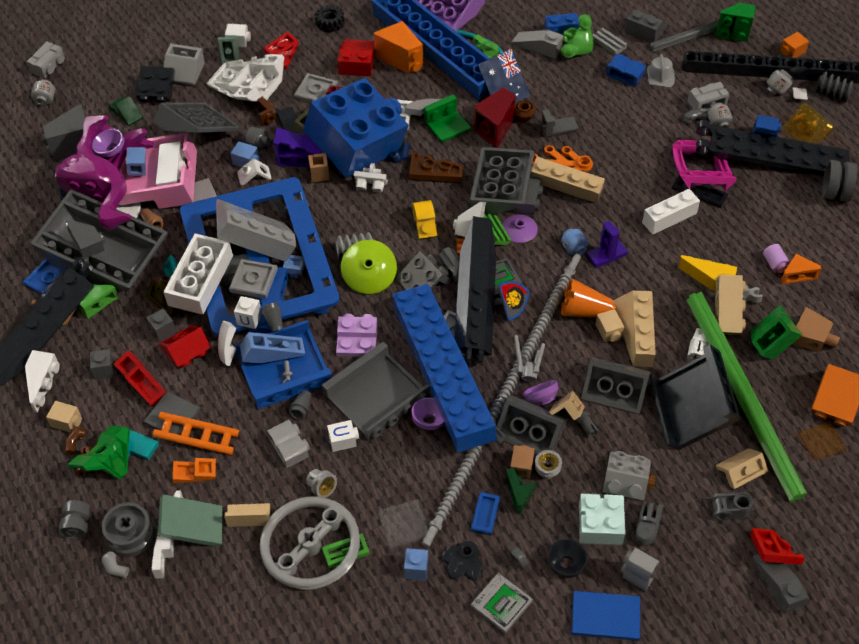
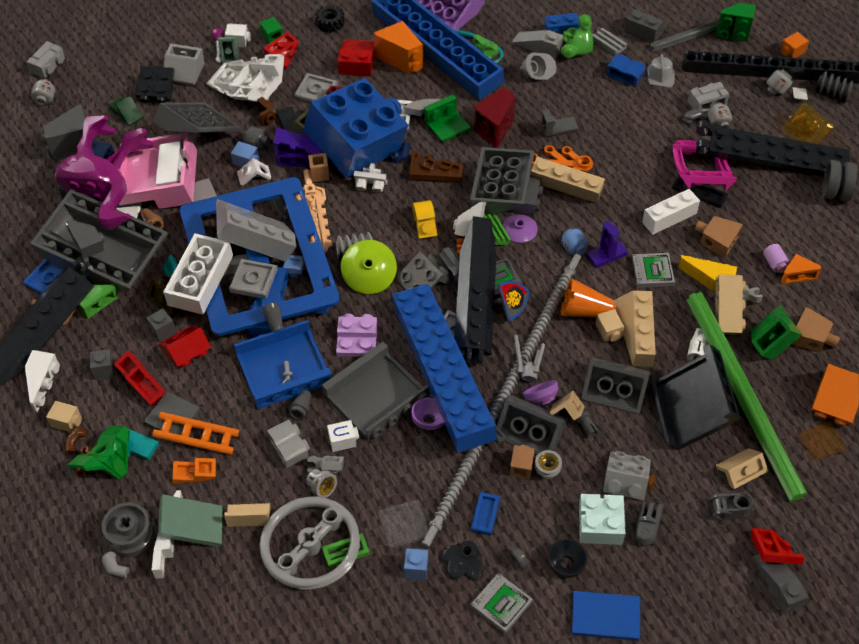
(74, 519): dark grey wheel -> none
(106, 140): medium lavender piece -> none
(136, 161): medium blue brick -> none
(215, 34): none -> magenta hinge
(225, 348): white slope -> none
(248, 312): white brick -> none
(269, 347): medium blue slope -> none
(270, 29): none -> green brick
(315, 198): none -> light nougat bar
(331, 463): none -> light grey plate
(504, 72): dark blue sticker -> none
(520, 493): dark green slope -> none
(524, 110): reddish brown cone -> none
(539, 66): none -> light grey piece
(639, 568): light grey brick -> none
(653, 270): none -> light grey tile
(719, 234): none -> medium nougat torso
(767, 125): blue brick -> none

